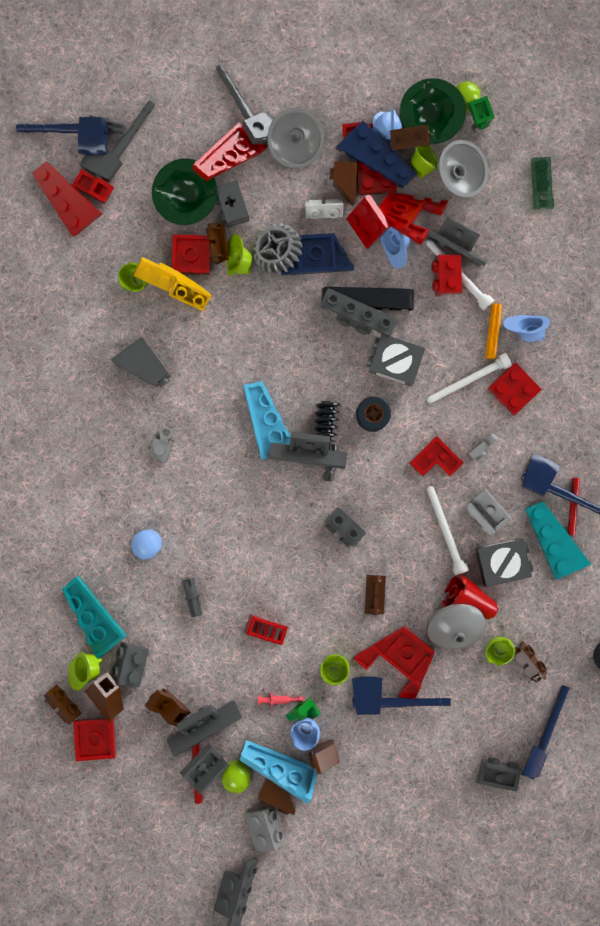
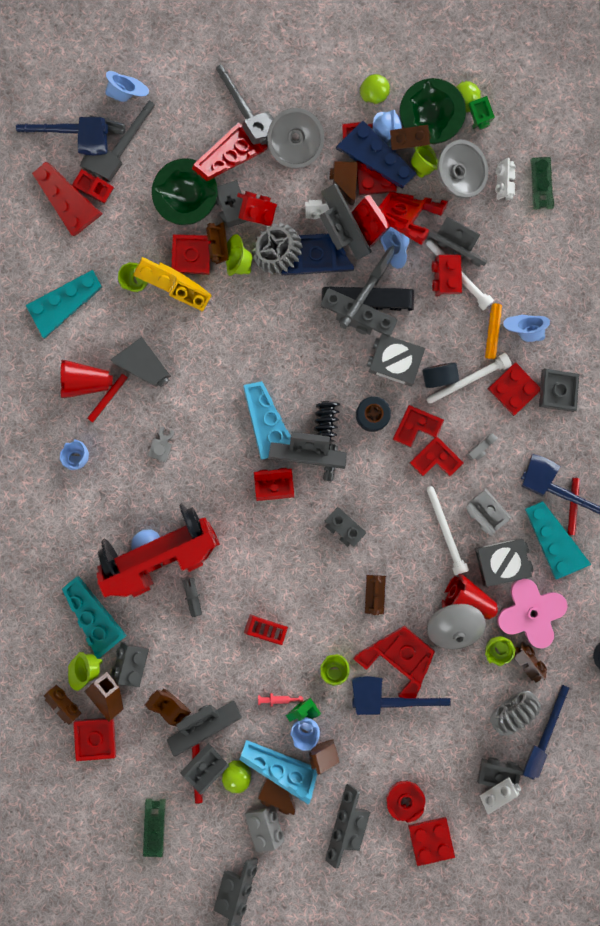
(62, 302): none -> teal wing
(74, 462): none -> light blue hair
(82, 379): none -> red cone
(107, 398): none -> red bar
(124, 87): none -> light blue piece
(130, 571): none -> red piece
(154, 828): none -> clear green plate
(257, 209): none -> red bracket
(274, 484): none -> red bracket
(341, 223): none -> dark grey bracket
(349, 827): none -> dark grey bracket
(374, 278): none -> dark grey piece
(375, 89): none -> lime hair
(403, 812): none -> red plate
(415, 421): none -> red plate
(431, 841): none -> red plate
(440, 375): none -> black wheel
(500, 795): none -> white hinge
(505, 171): none -> white hinge
(515, 713): none -> light grey gear
(518, 617): none -> bright pink plant
(559, 390): none -> dark grey plate

